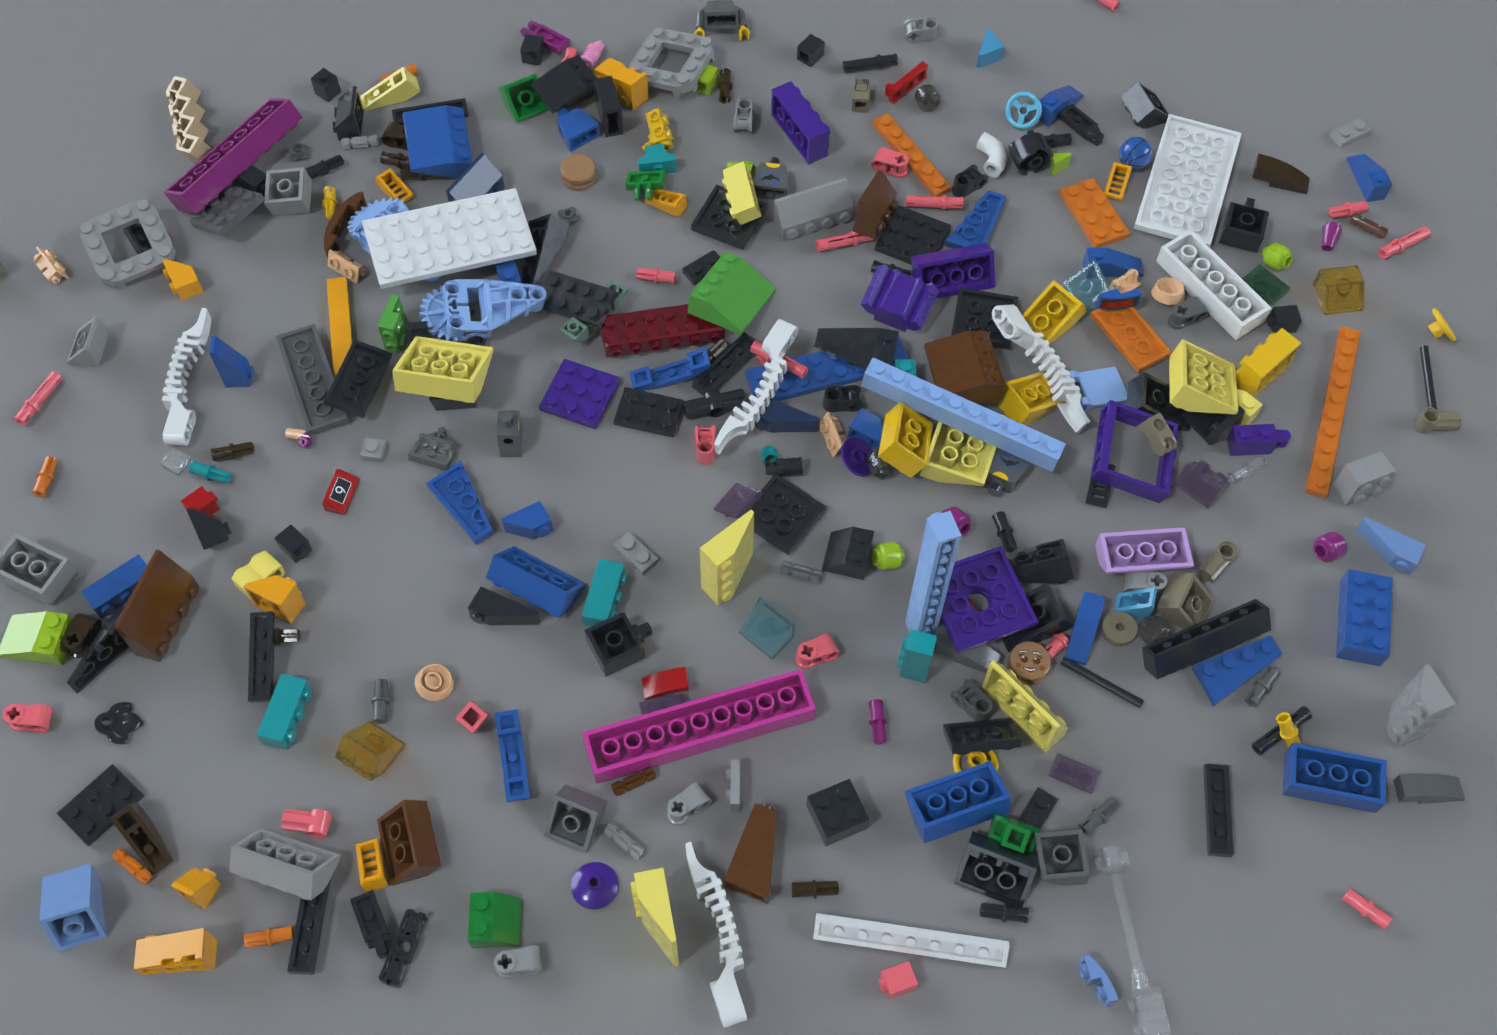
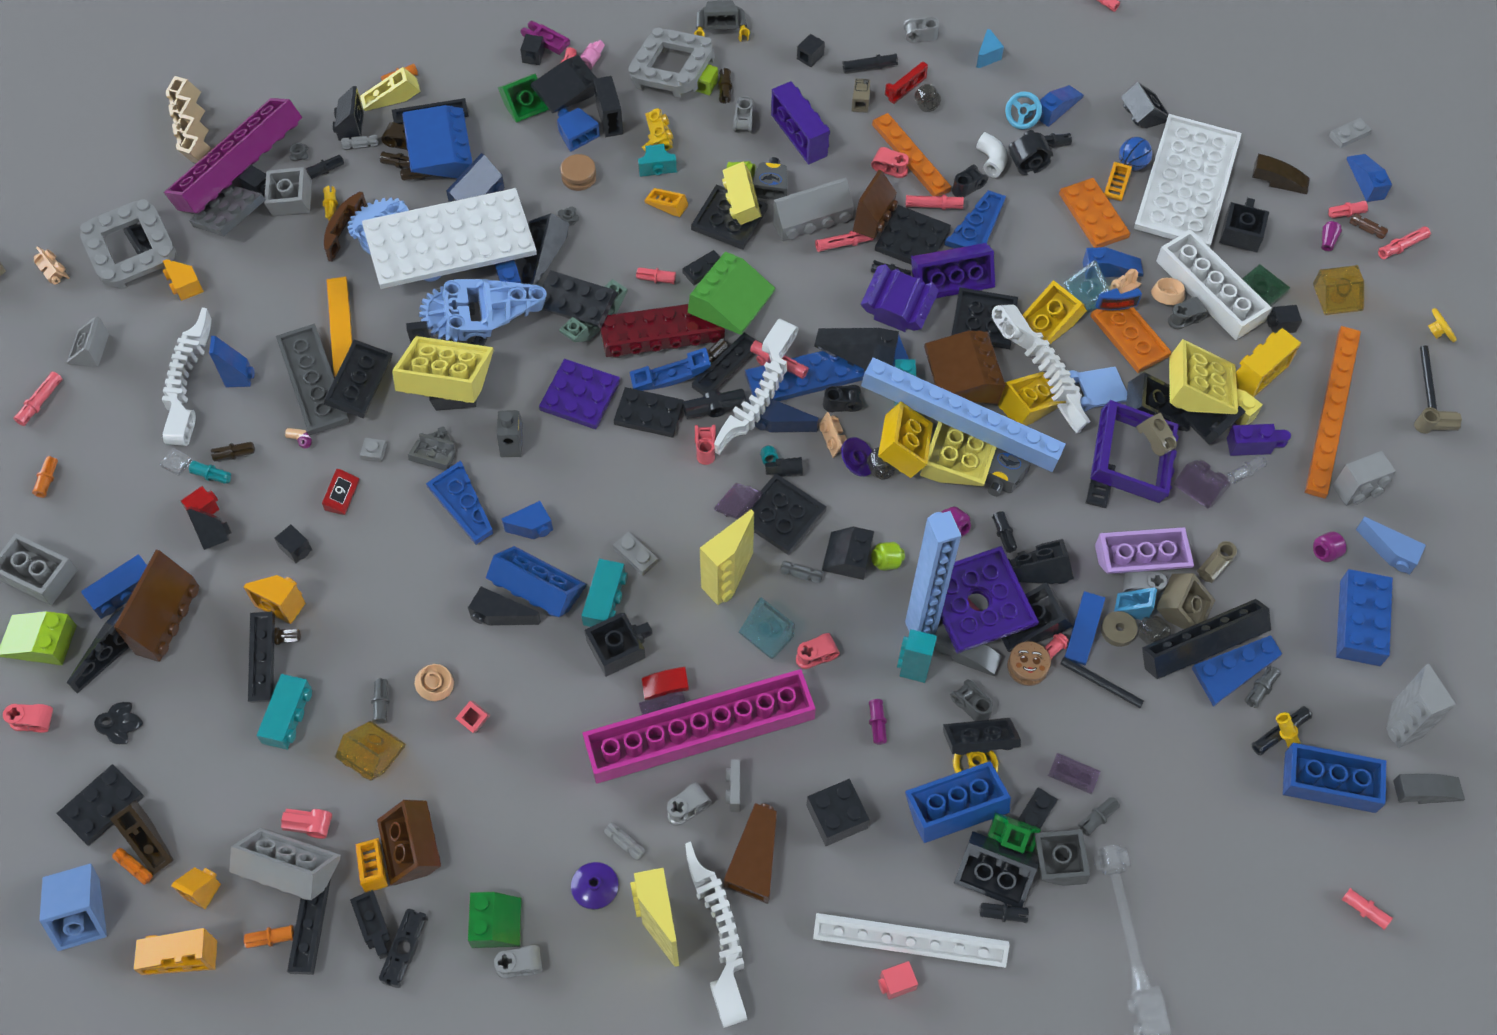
(81, 632): dark brown piece -> none
(260, 567): light yellow brick -> none
(325, 84): black brick -> none
(345, 266): light nougat hinge -> none
(387, 175): light orange slope -> none
(393, 325): bright green plate -> none
(512, 755): blue slope -> none
(575, 817): dark grey slope -> none
(629, 84): light orange wedge -> none
(633, 781): reddish brown axle -> none
(645, 180): green hinge -> none
(814, 889): dark brown axle -> none
(867, 427): blue slope -> none
(1023, 706): light yellow slope -> none
(1059, 162): lime slope -> none
(1081, 124): black hinge -> none
(1093, 973): medium blue slope -> none
(1218, 810): black plate -> none
(1277, 256): lime head -> none

